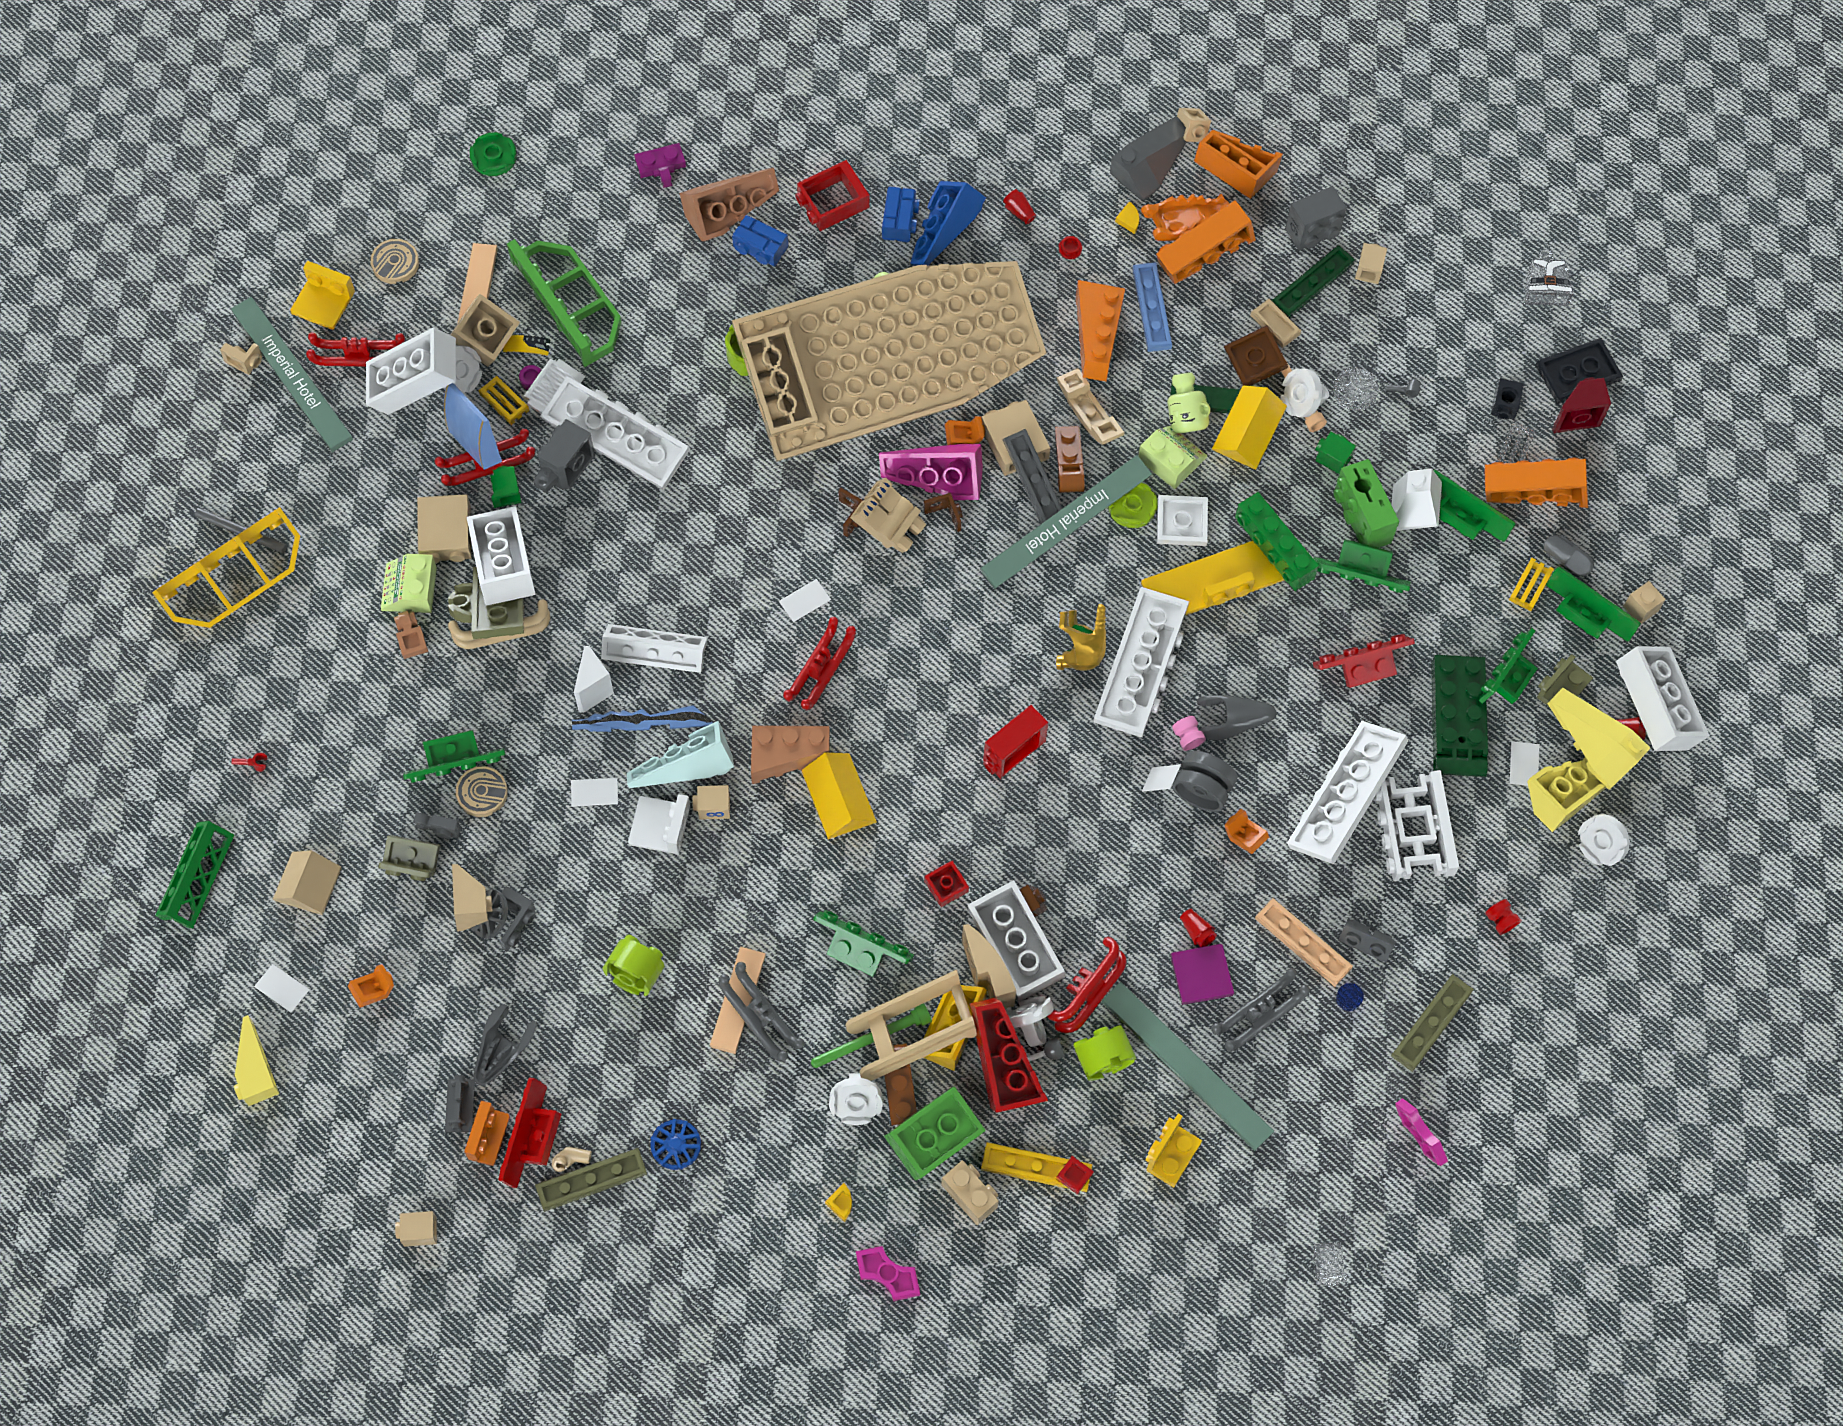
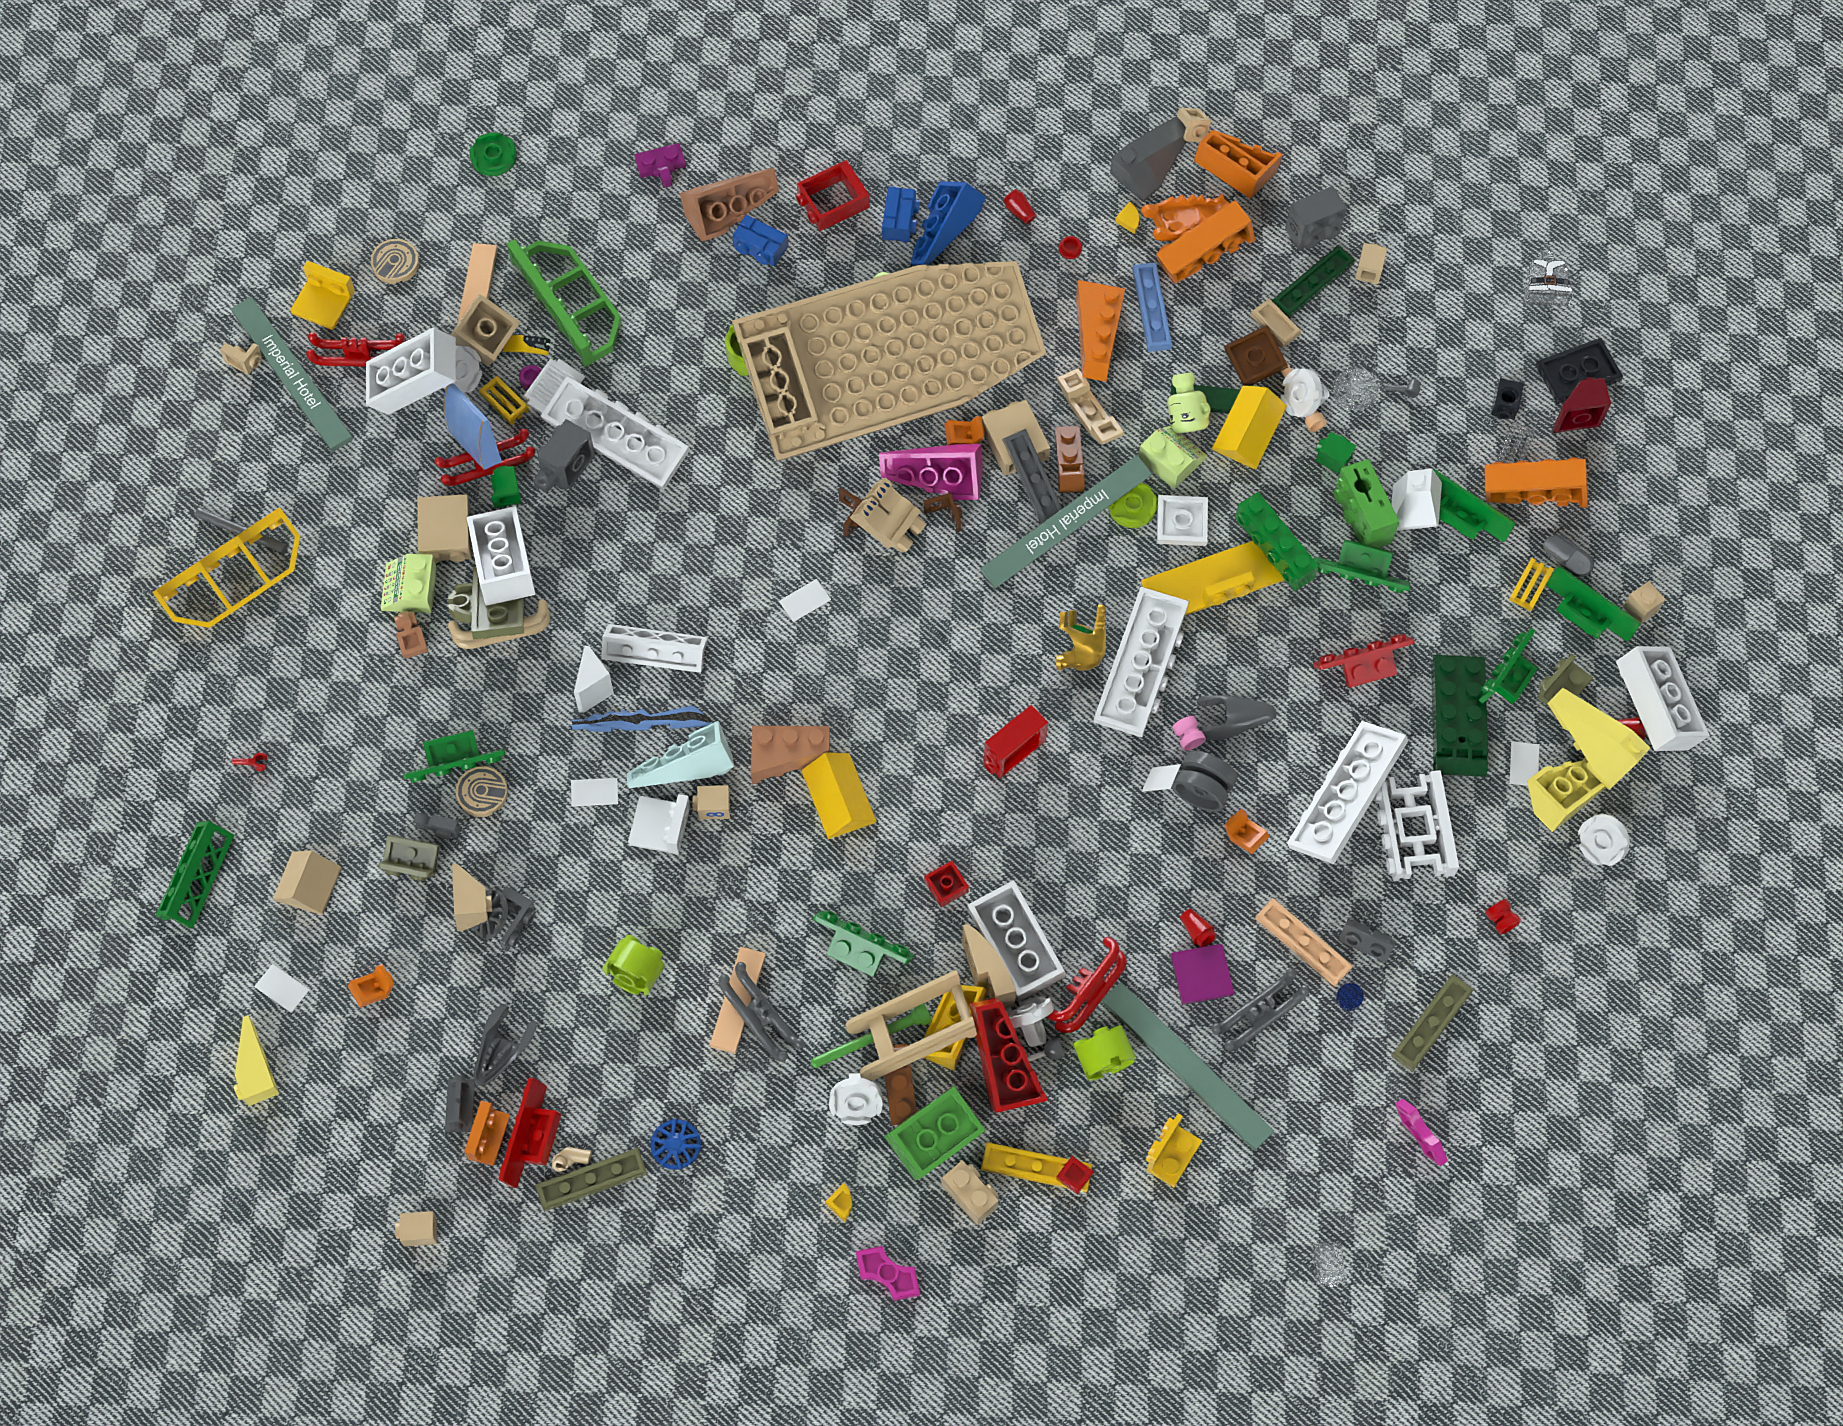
(820, 665): red piece -> none
(1034, 899): reddish brown bracket -> none

